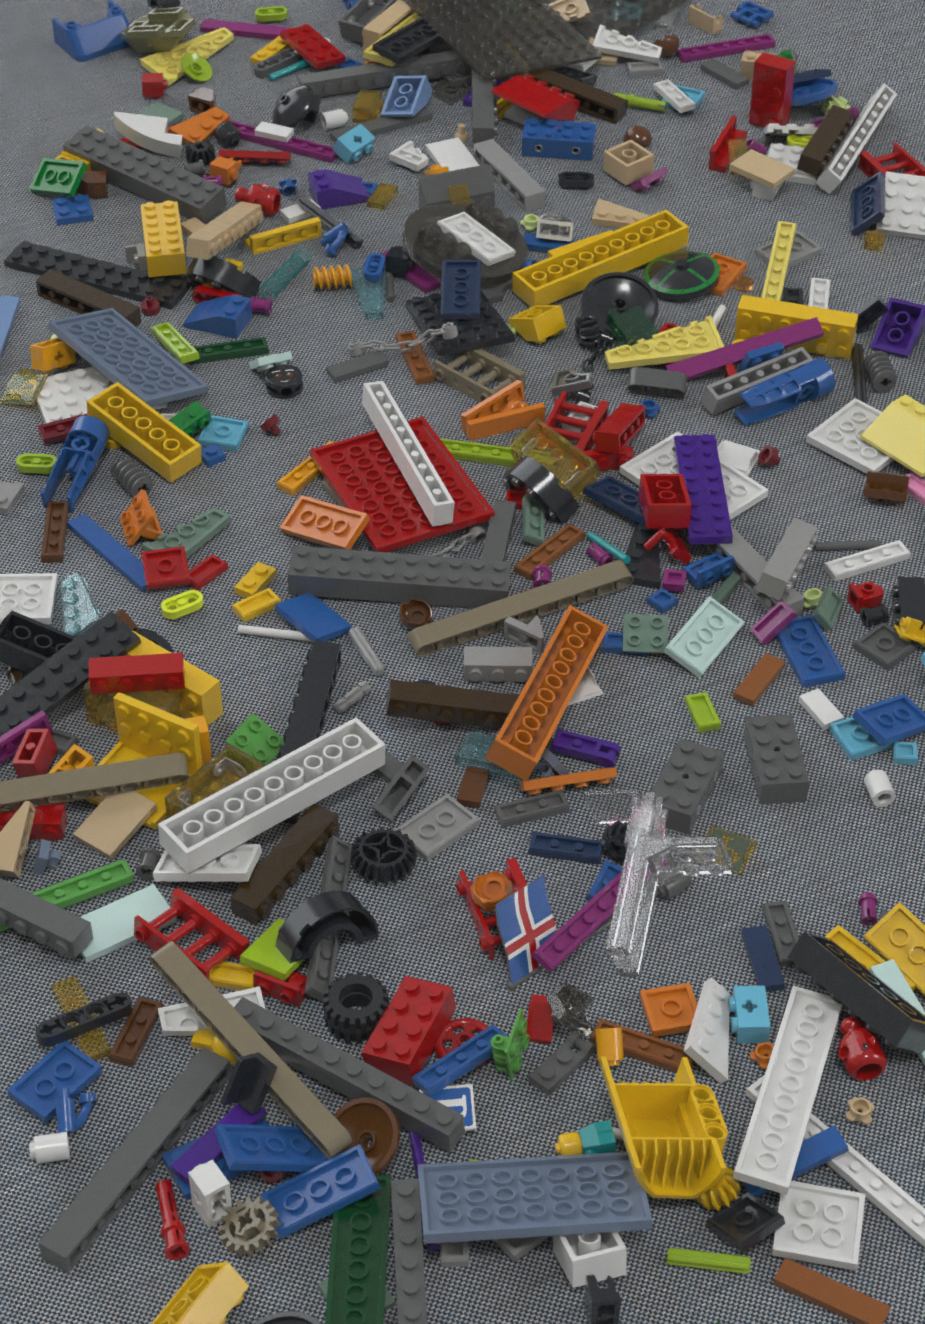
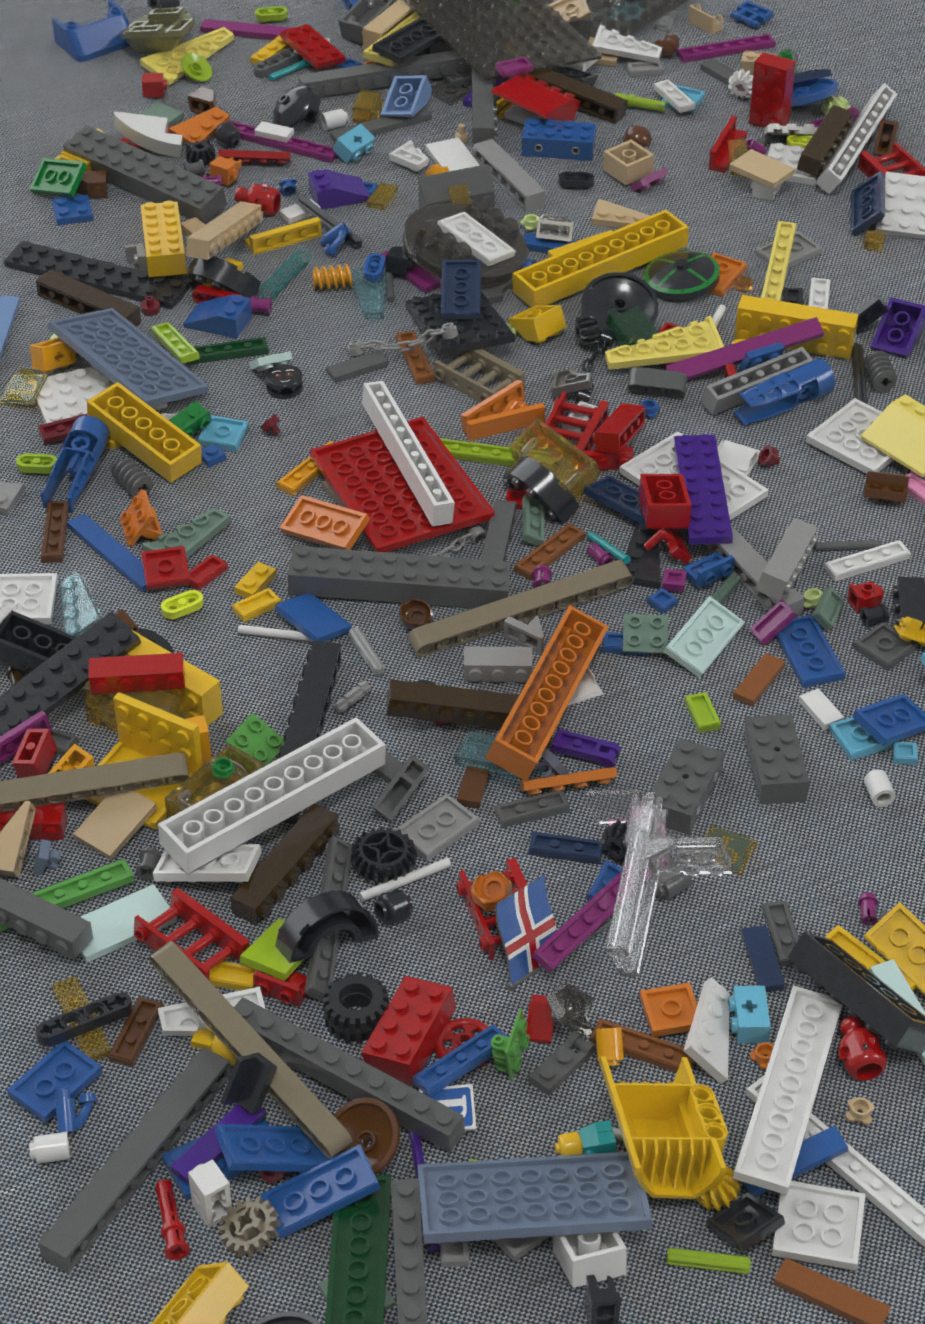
(222, 768): none -> green plate
(393, 907): none -> black head
(410, 877): none -> white bar
(514, 67): none -> magenta tile
(741, 84): none -> white gear
(886, 136): none -> reddish brown slope

